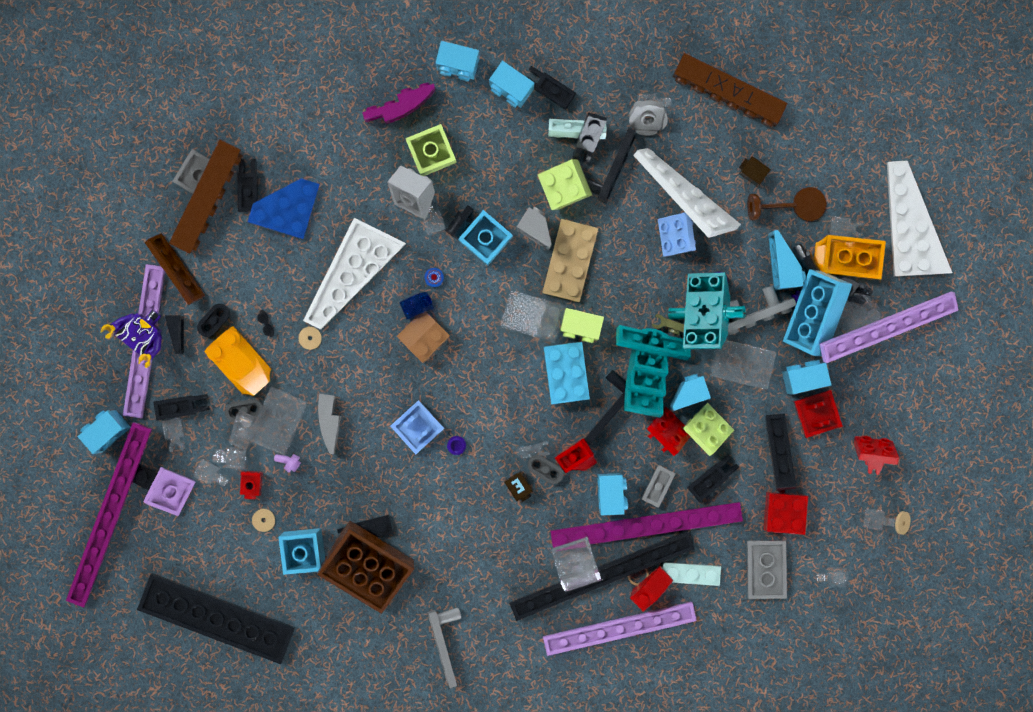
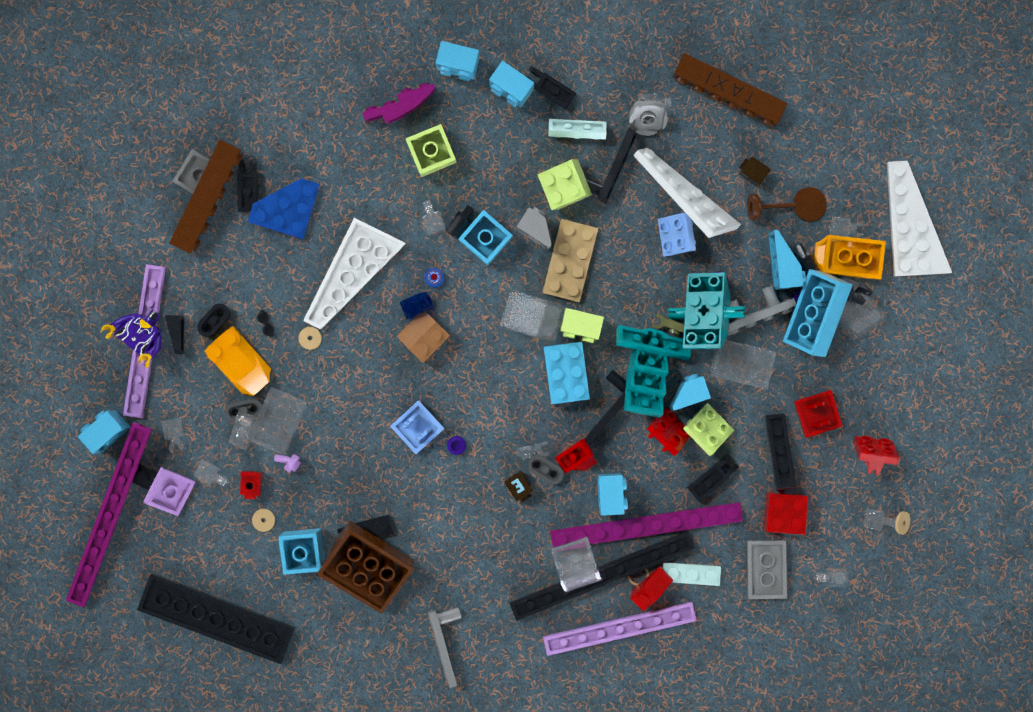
(174, 269): reddish brown plate -> none
(178, 407): black hinge -> none
(233, 457): clear plate -> none
(328, 421): light grey slope -> none
(411, 191): light grey slope -> none
(589, 136): hinge -> none
(658, 486): light grey plate -> none
(806, 378): medium azure brick -> none
(888, 327): lavender tile -> none

